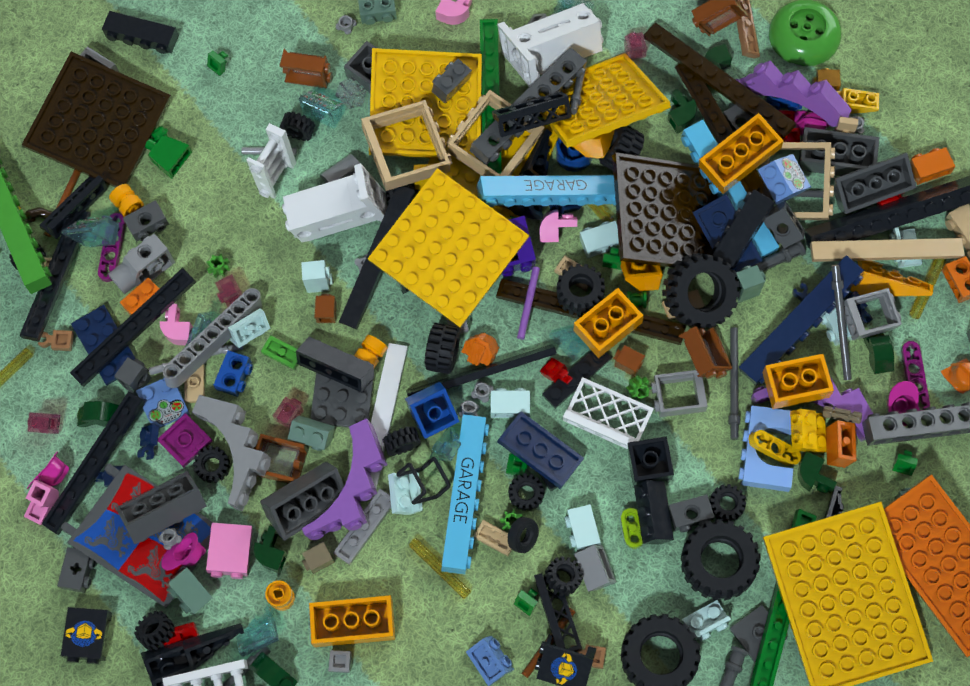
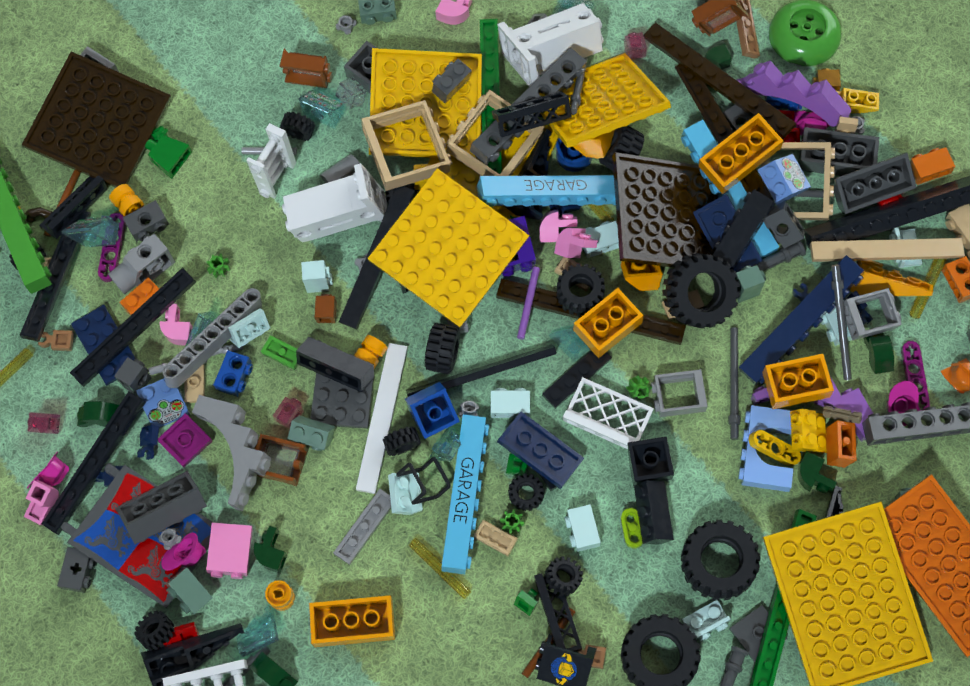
(85, 635): black panel -> none
(140, 32): black brick -> none
(214, 476): black tyre -> none
(217, 62): green tile -> none
(228, 290): clear pink brick -> none
(303, 500): dark grey slope -> none
(317, 558): dark tan brick -> none
(339, 661): light grey plate -> none
(359, 486): medium lavender arch -> none
(480, 349): orange hair -> none
(484, 397): light grey plate -> none
(490, 660): medium blue bracket -> none
(530, 538): black tyre -> none
(556, 370): red plate -> none
(571, 241): none -> bright pink brick
(595, 568): light grey brick -> none
(612, 260): green tile -> none
(628, 360): dark orange brick -> none
(638, 299): green bush -> none
(685, 111): dark green brick -> none
(699, 505): dark grey brick -> none
(707, 352): dark orange window -> none
(735, 494): black tyre -> none
(905, 463): green tile -> none

